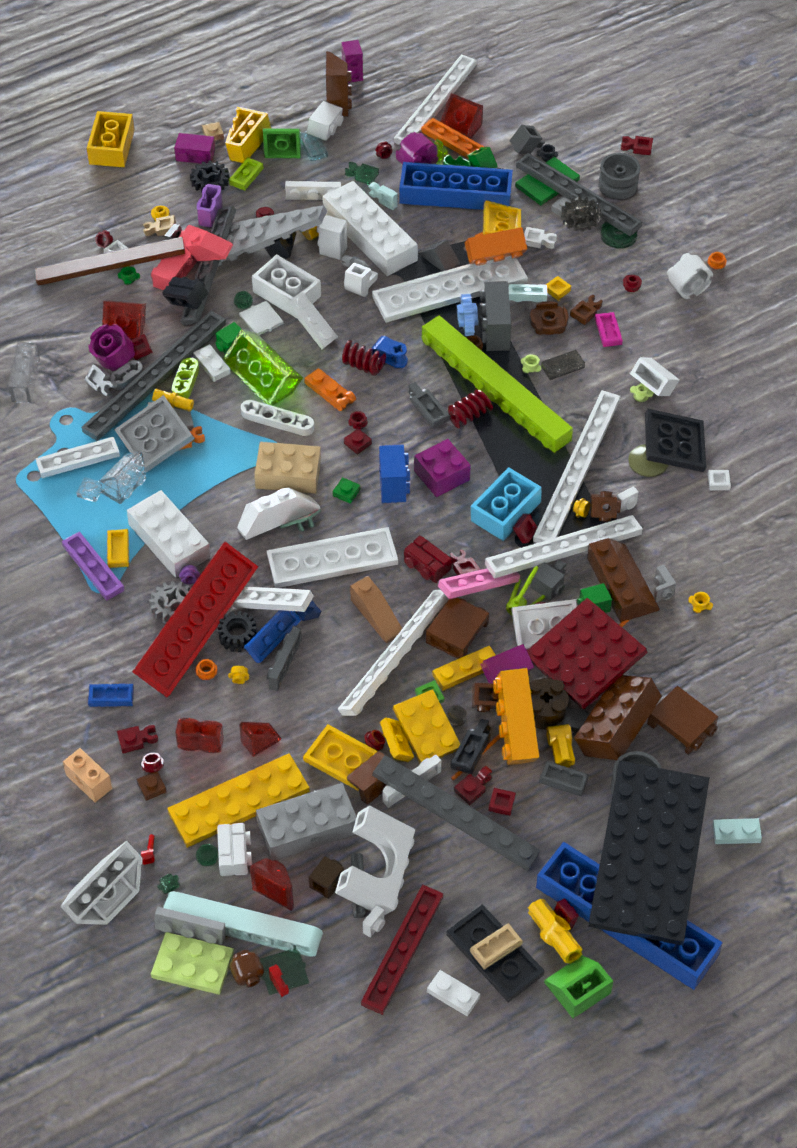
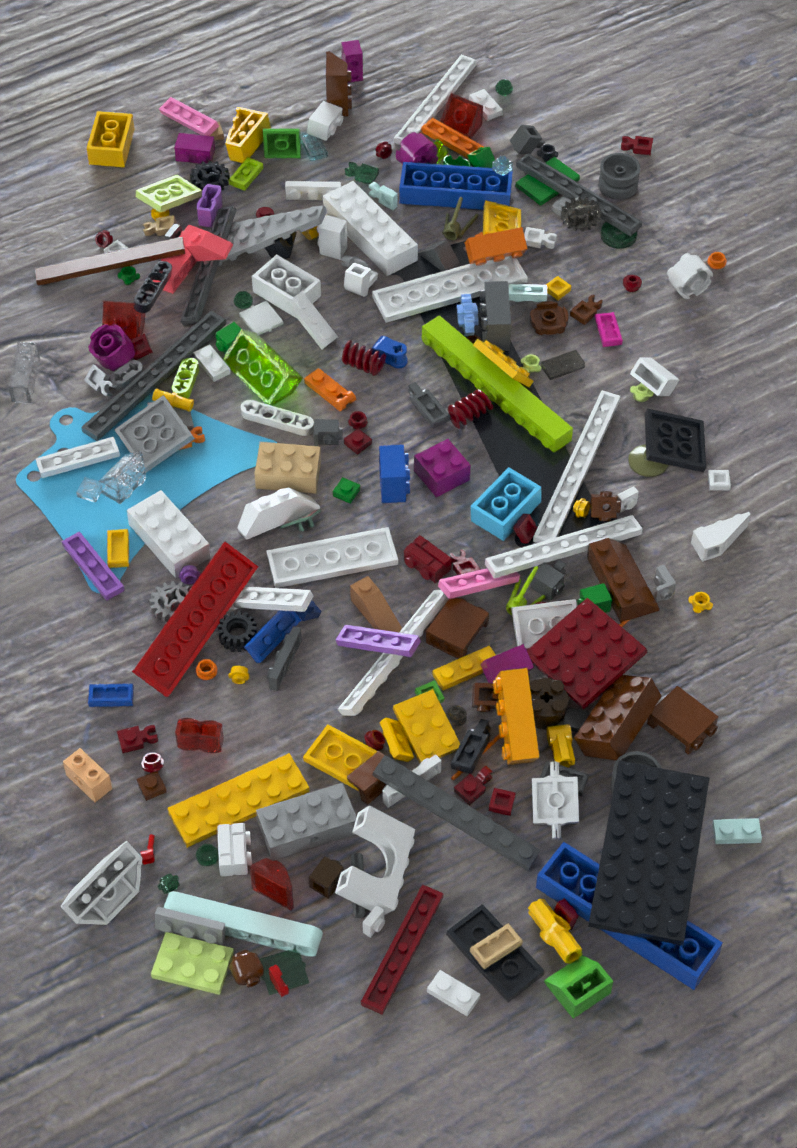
(155, 287): none -> black beam
(168, 193): none -> yellowish green plate
(185, 292): black brick -> none
(188, 117): none -> bright pink plate
(258, 736): clear red slope -> none
(327, 432): none -> dark grey brick
(378, 640): none -> medium lavender plate
(452, 229): none -> olive plant
(490, 107): none -> white plate
(502, 165): none -> clear light blue plant
(504, 87): none -> clear green plate
(504, 362): none -> yellow plate
(555, 800): none -> white plate
(717, 537): none -> white slope

